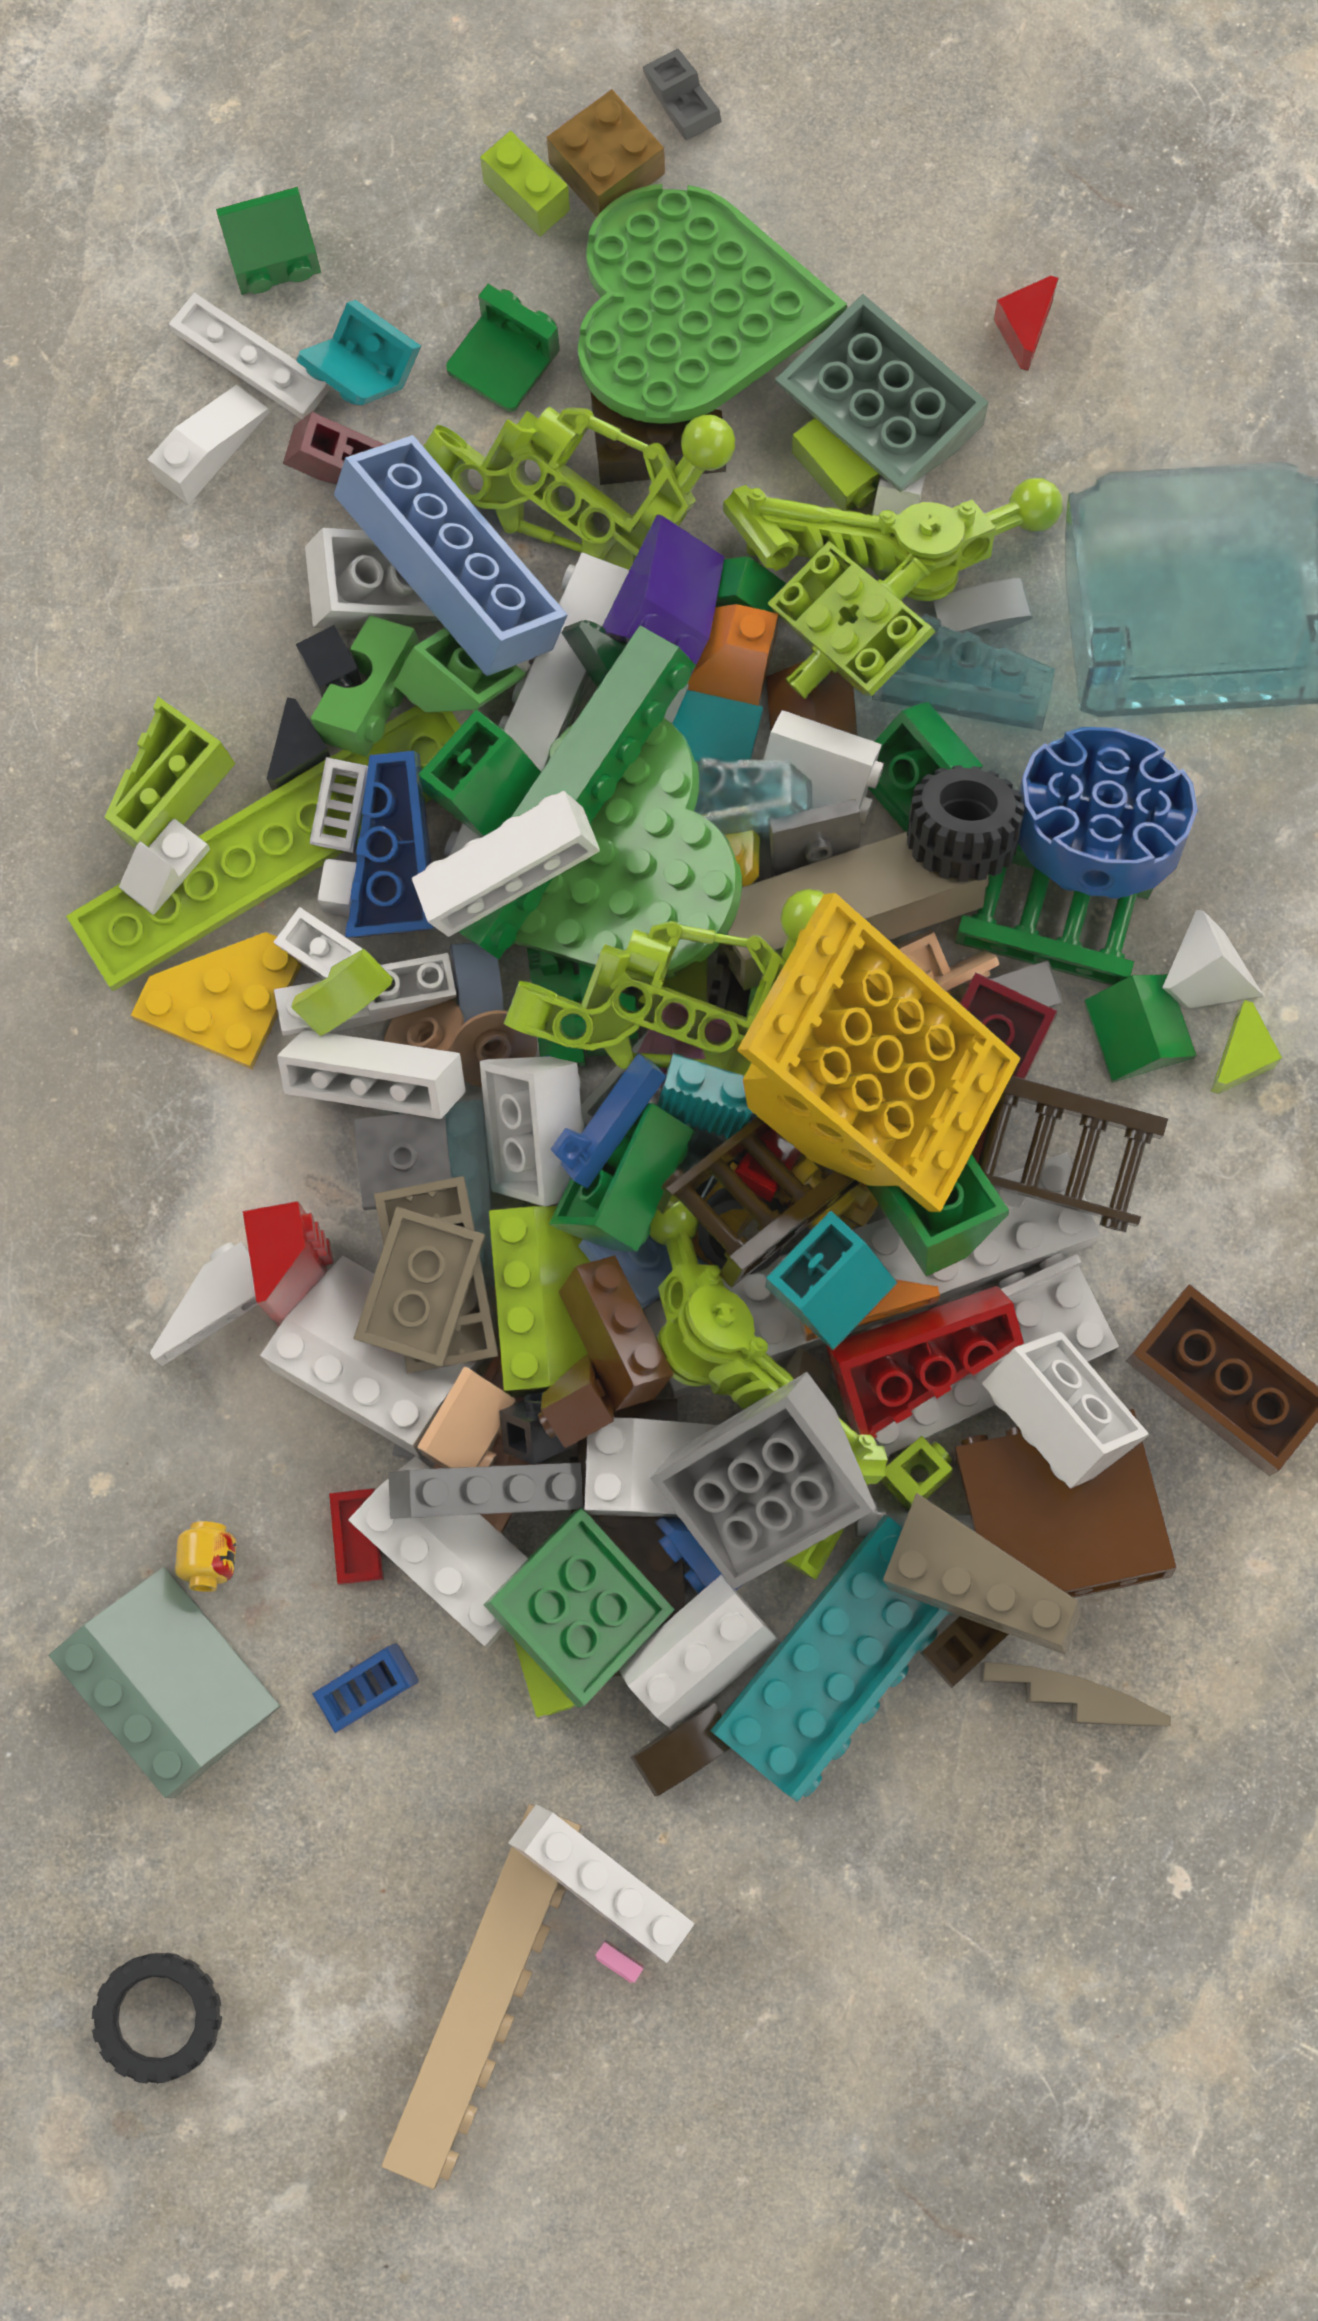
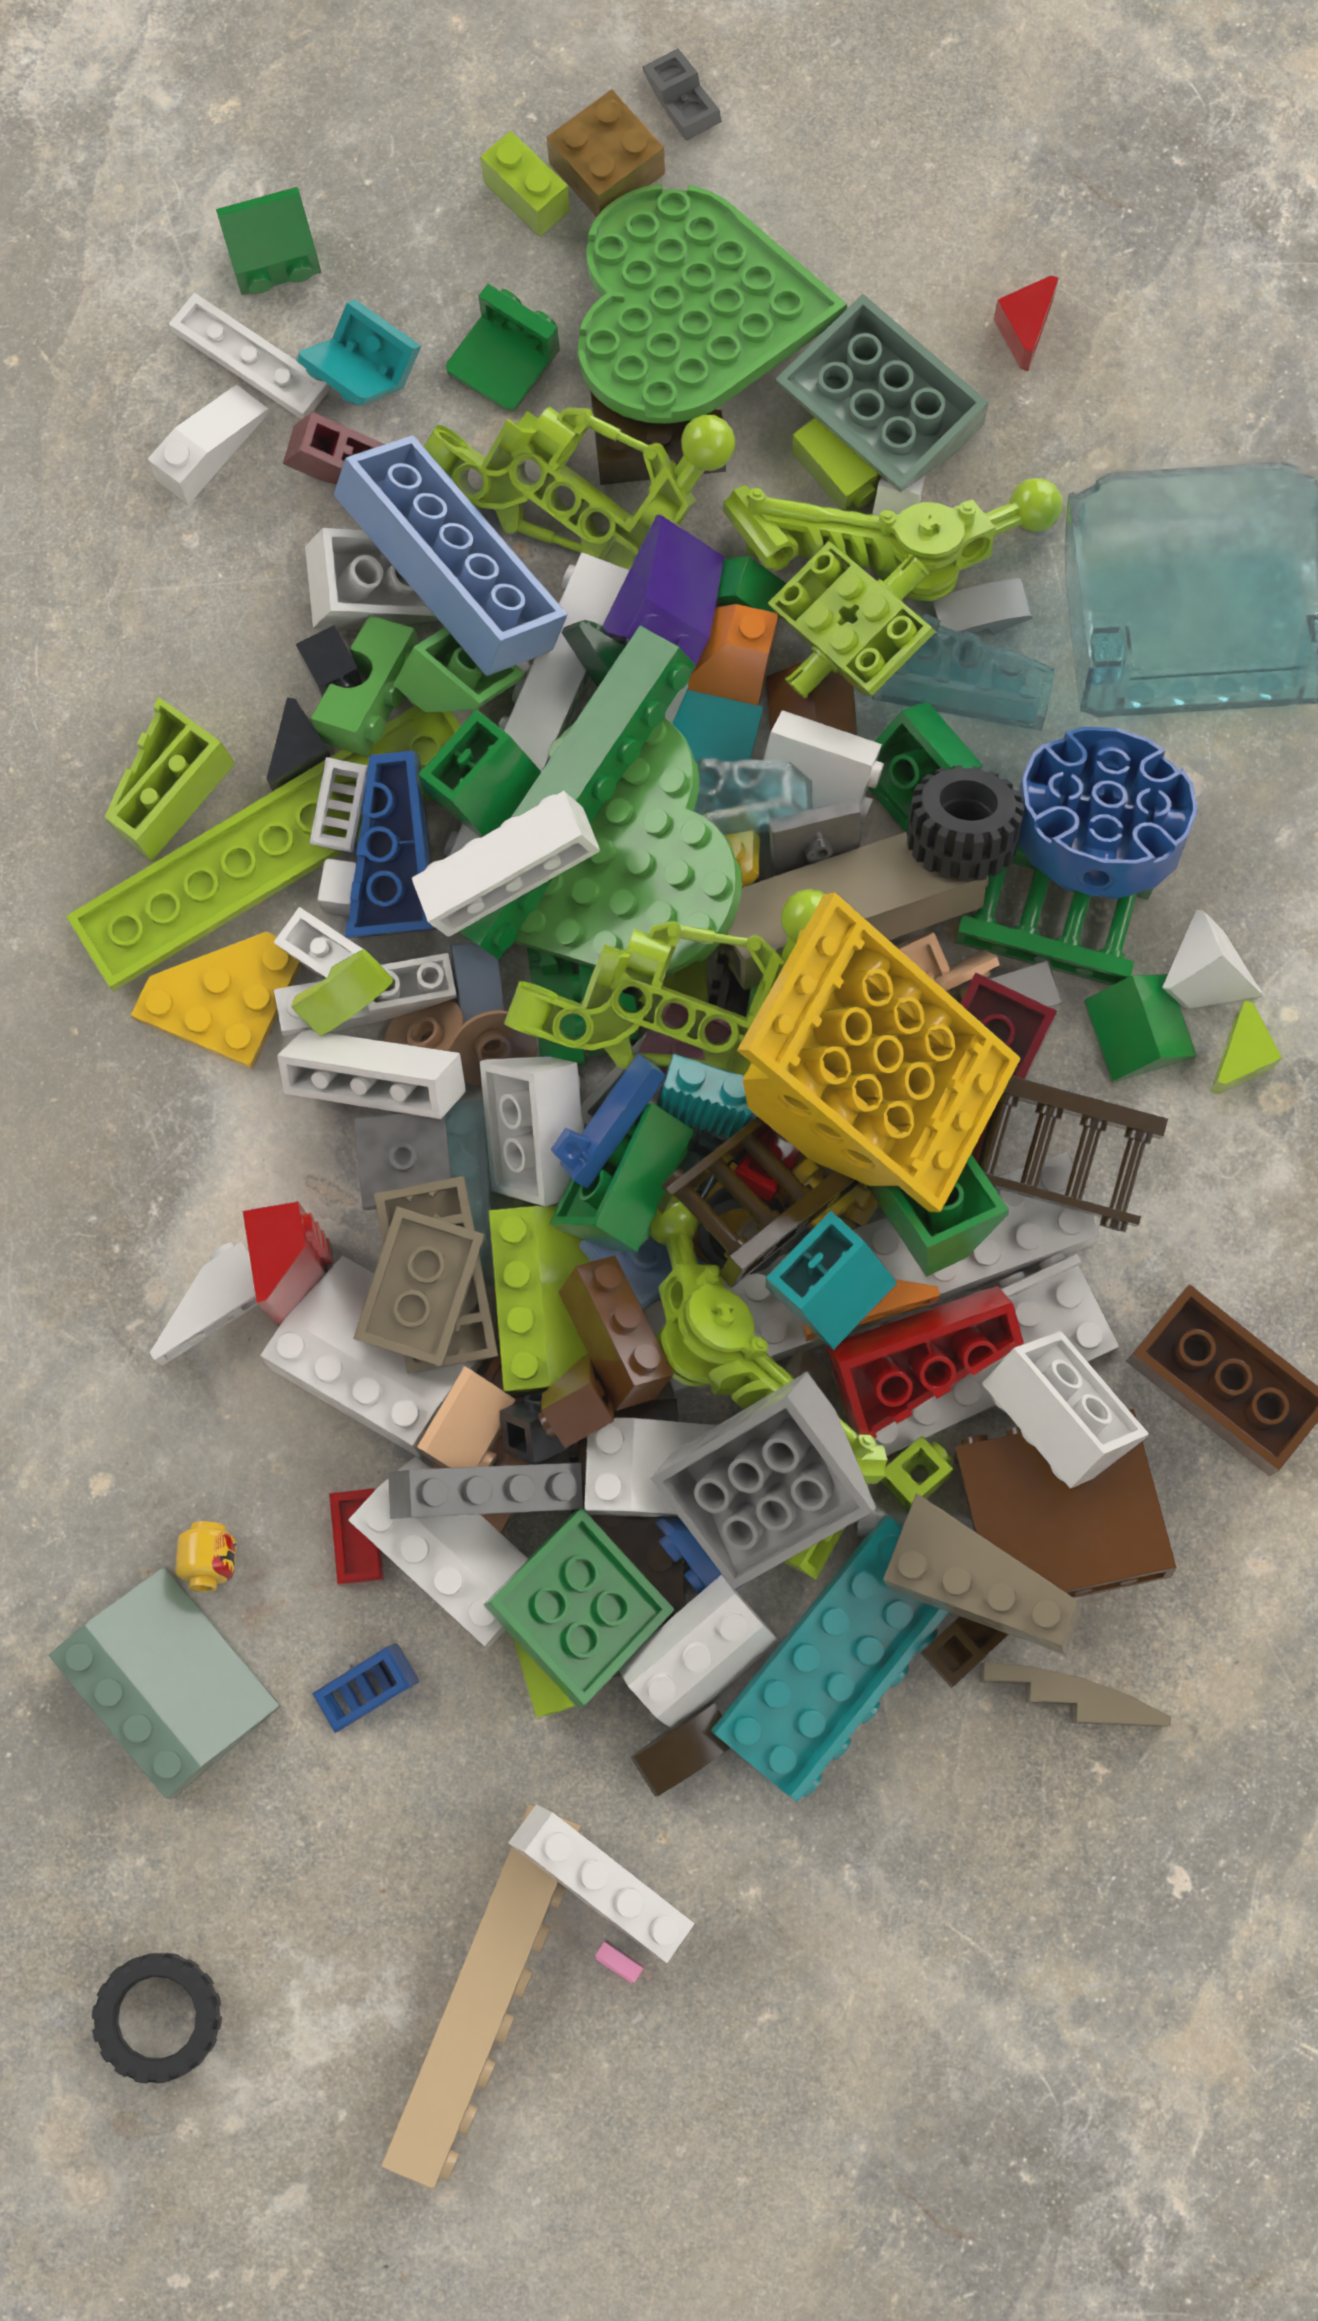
(163, 866): white slope -> none

